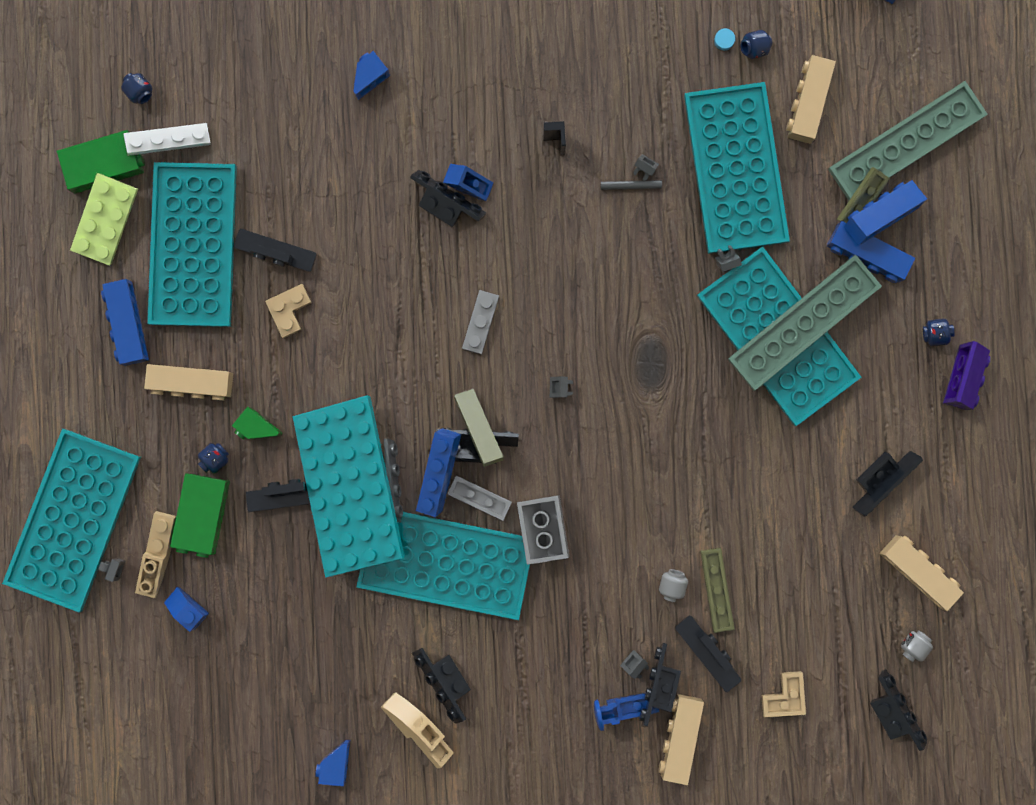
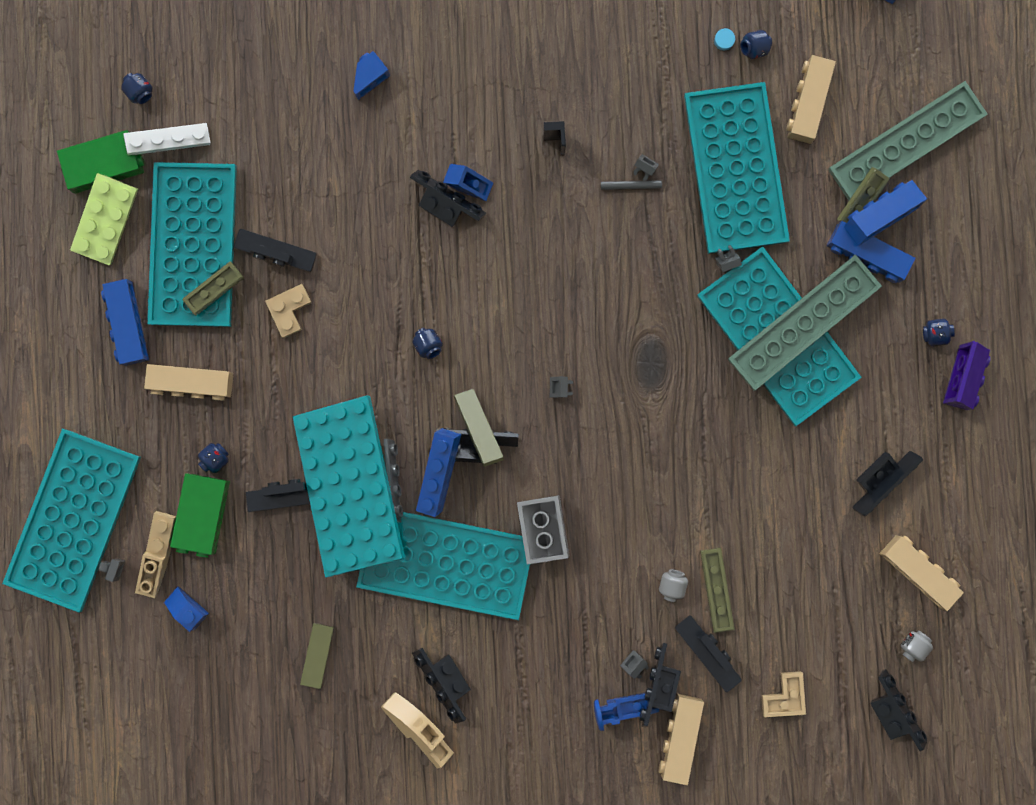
(213, 288): none -> olive tile
(254, 426): green slope -> none
(317, 655): none -> olive tile
(334, 766): blue slope -> none
(427, 343): none -> dark blue head
(479, 498): light grey plate -> none
(480, 322): light grey plate -> none

